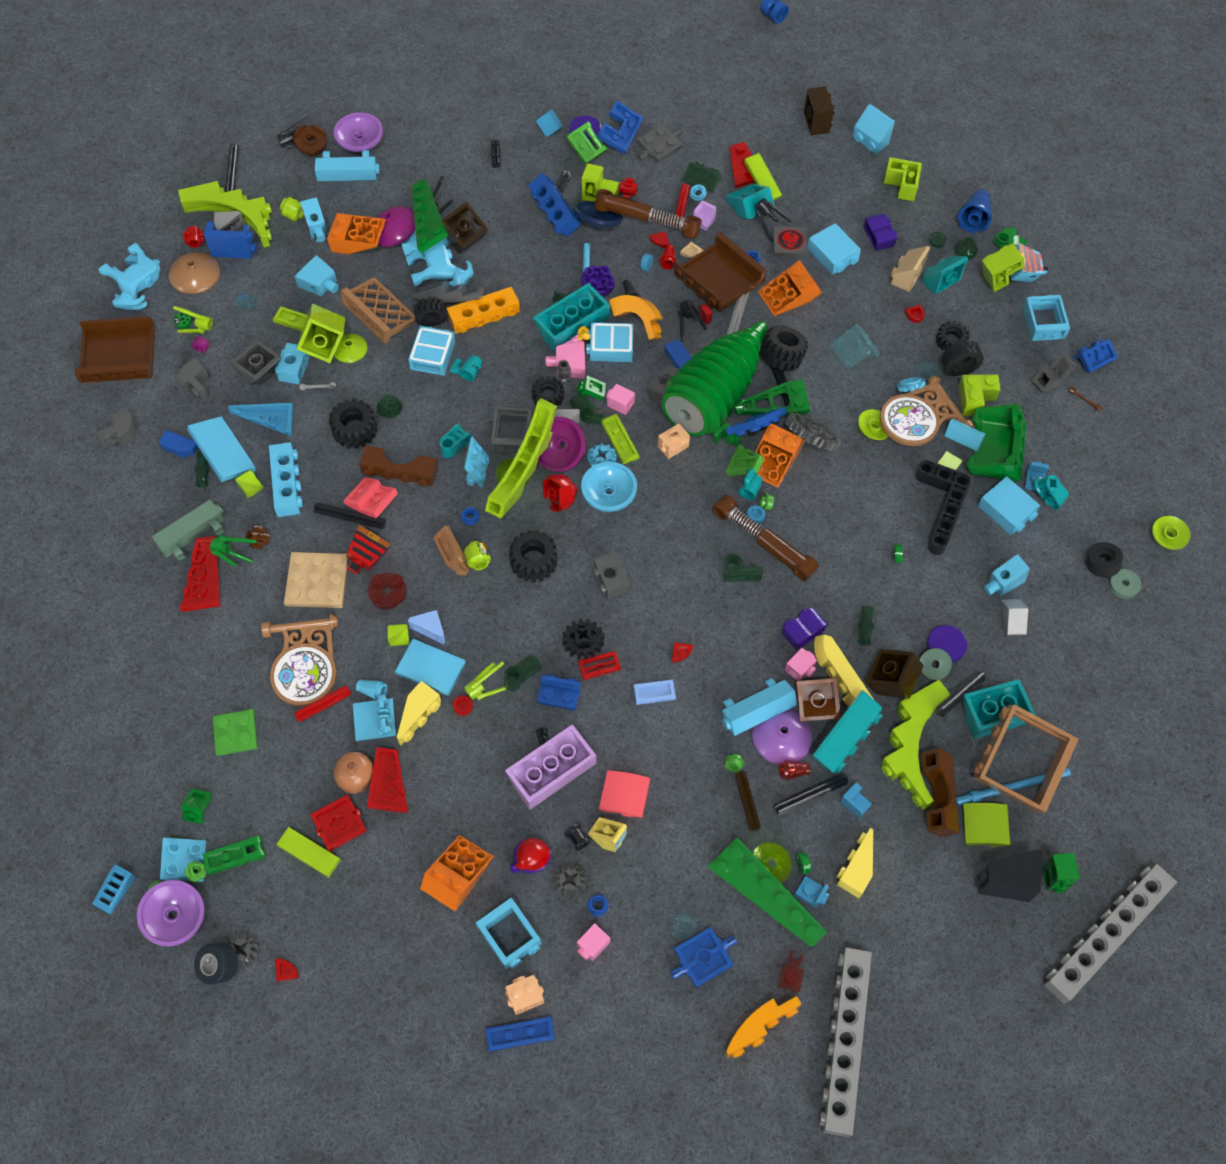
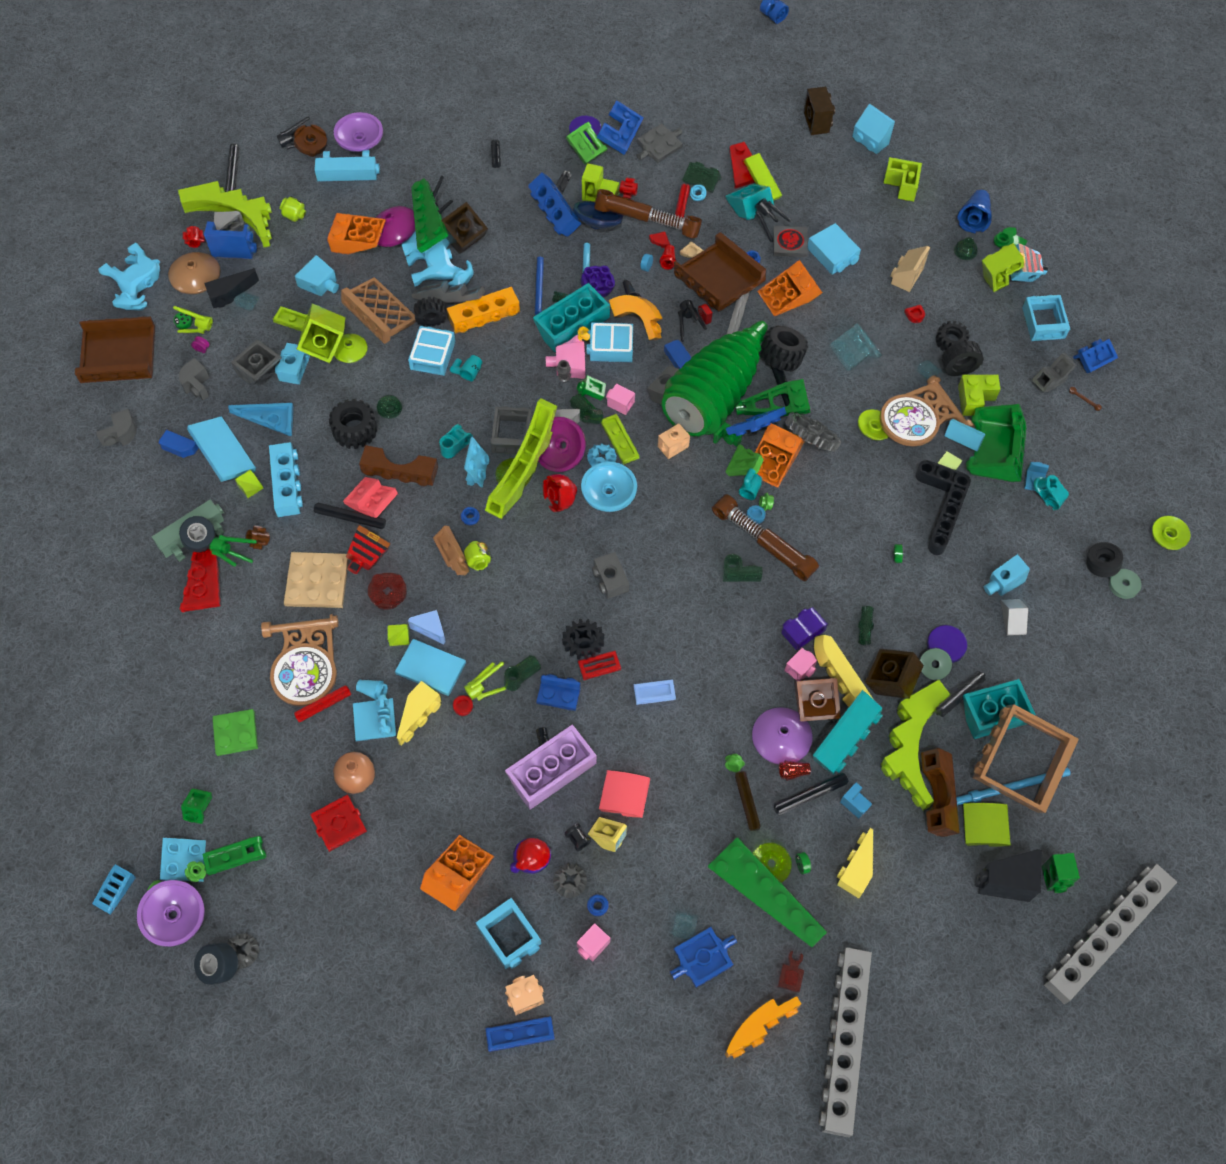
(197, 527): none -> black wheel
(202, 470): clear green pin -> none
(225, 289): none -> black slope
(285, 970): red tile -> none
(308, 852): lime tile -> none
(315, 223): medium azure torso -> none
(332, 385): light grey hinge -> none
(386, 783): red wing -> none
(533, 569): black tyre -> none
(539, 285): none -> blue bar
(549, 123): dark azure panel -> none
(550, 384): black tyre -> none
(681, 651): red tile -> none
(706, 213): lavender panel -> none
(758, 707): medium azure brick -> none
(812, 892): dark azure bracket -> none
(880, 231): dark purple brick -> none
(911, 384): medium azure gear -> none
(937, 240): clear green tile -> none
(944, 273): teal slope -> none
(1009, 506): medium azure brick -> none

